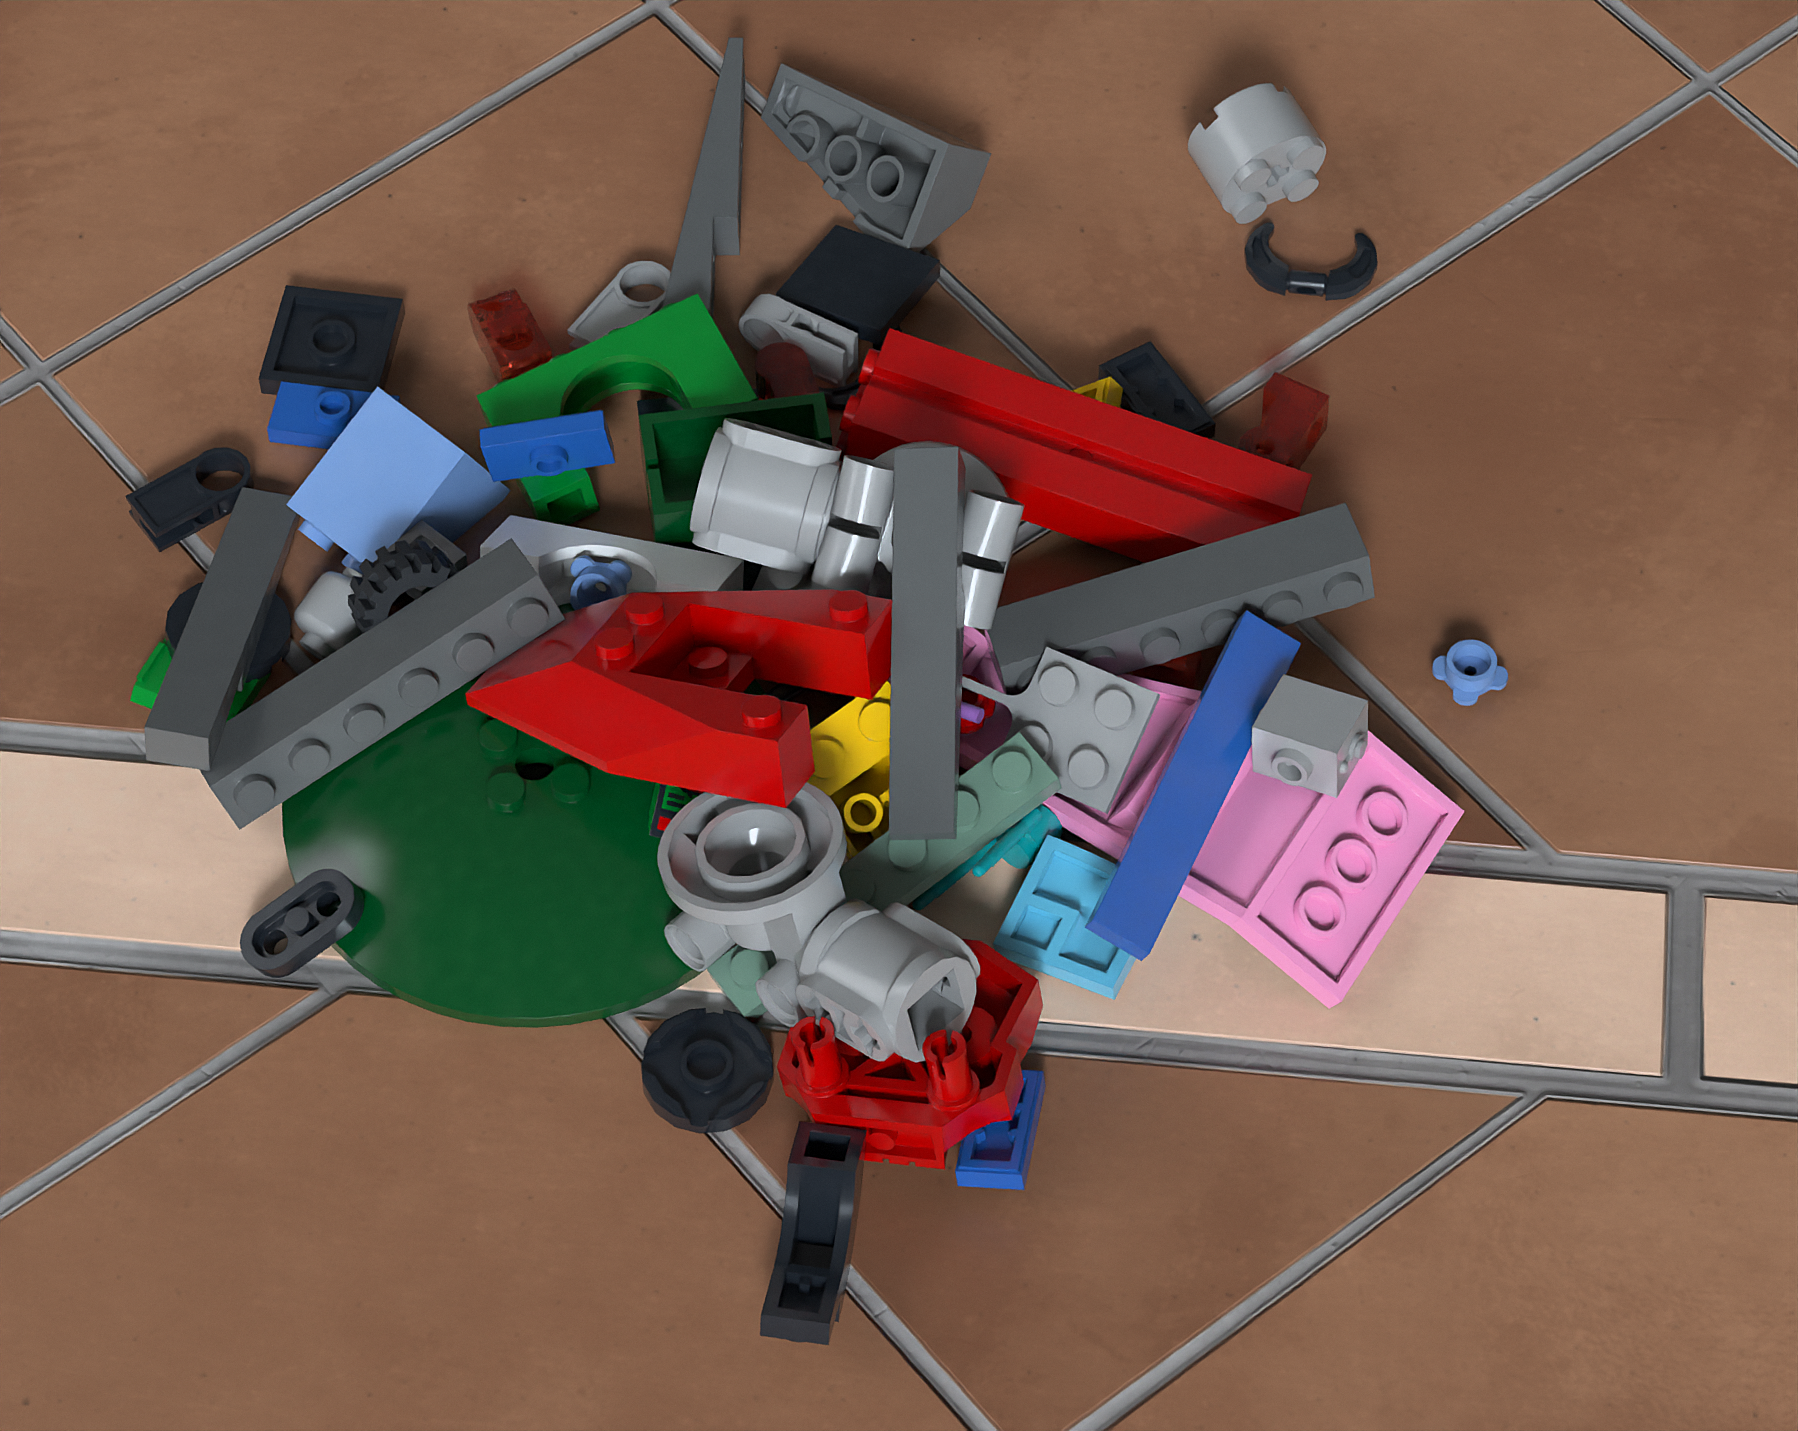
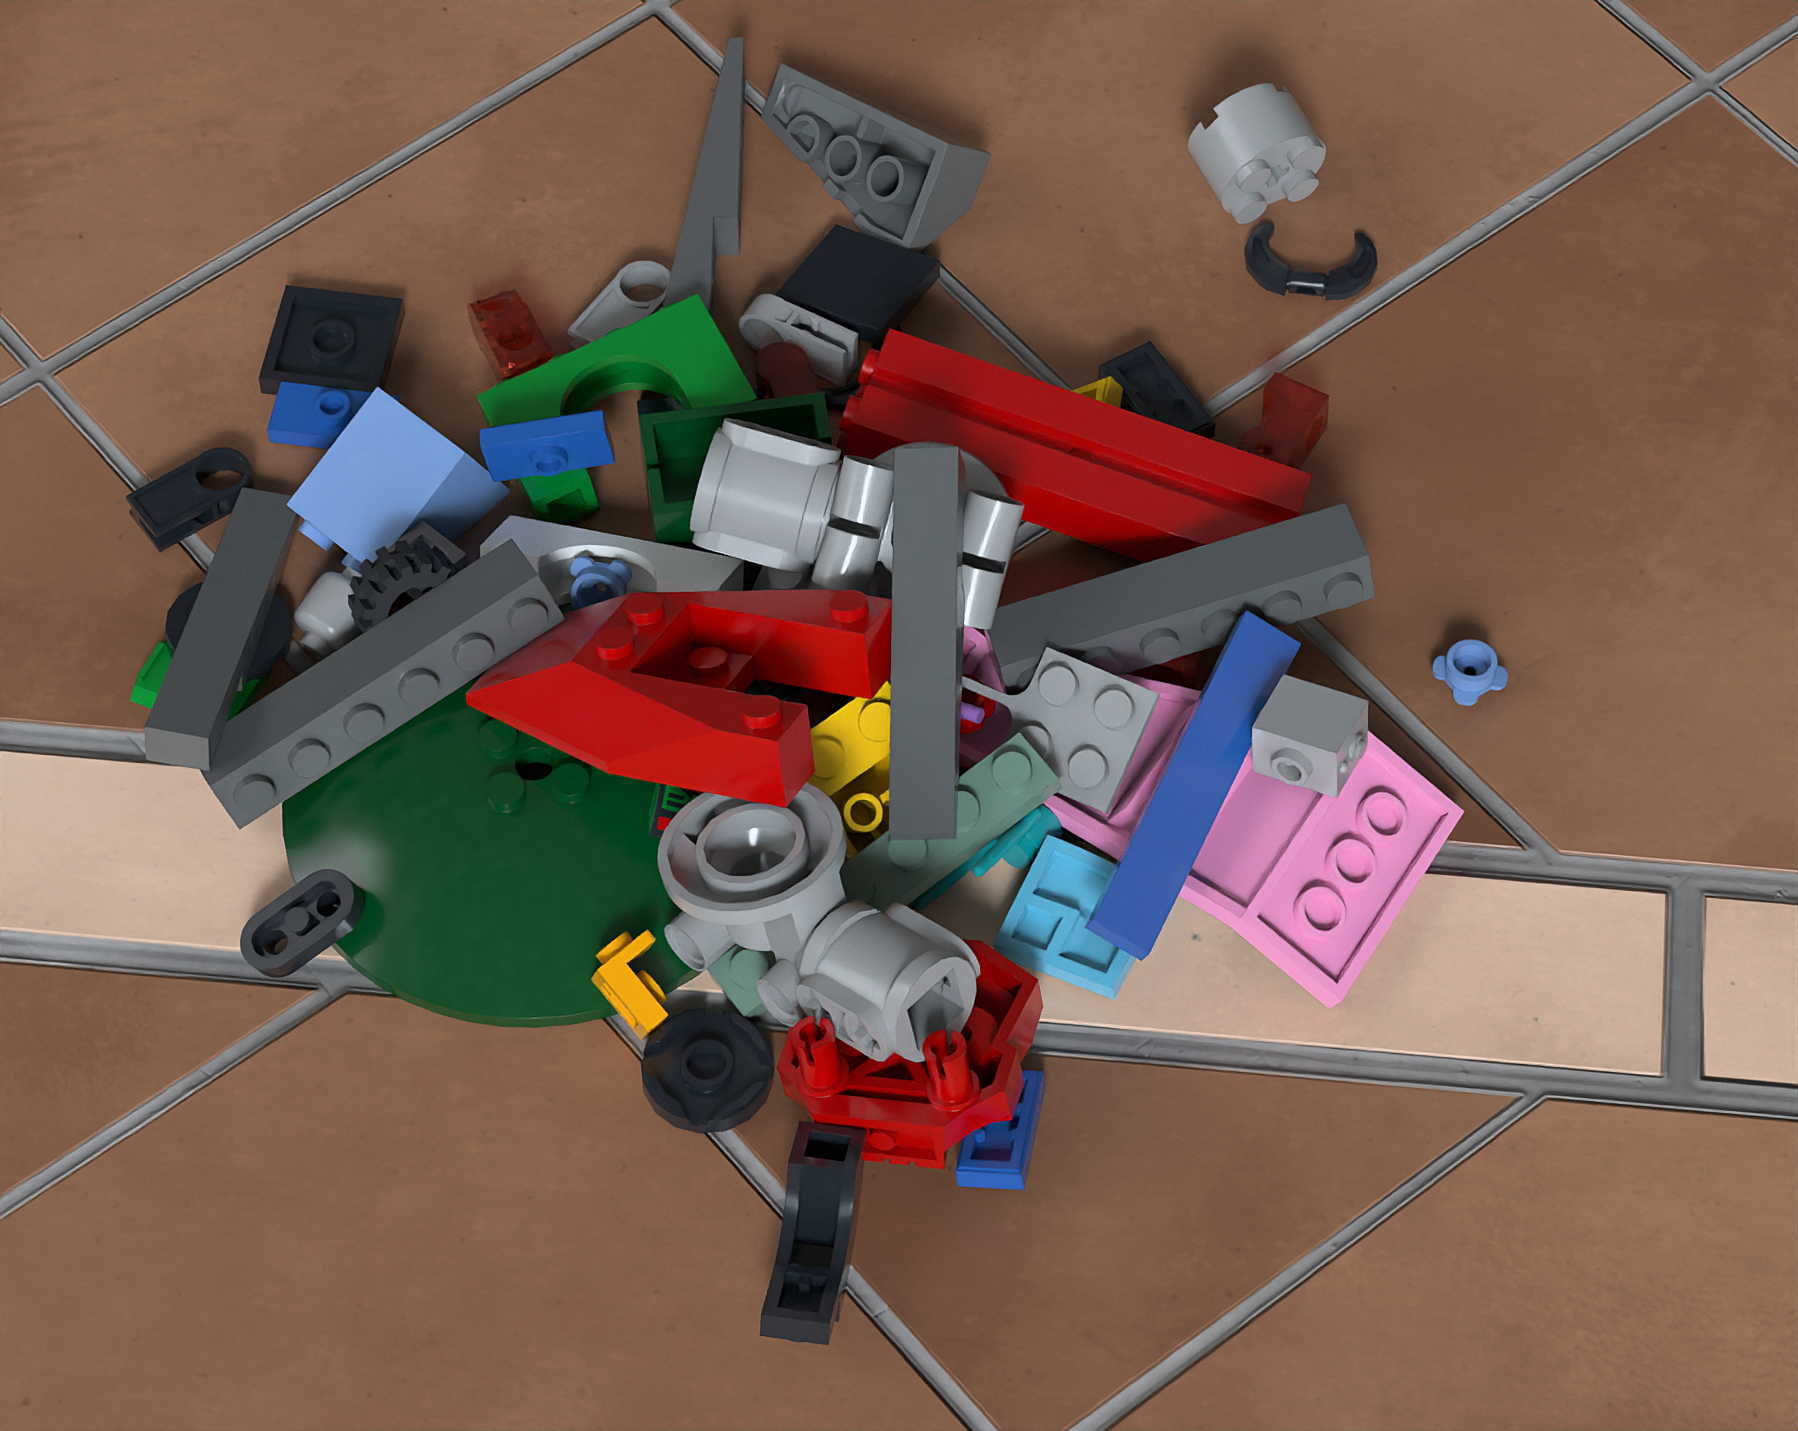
(633, 996): none -> light orange bracket

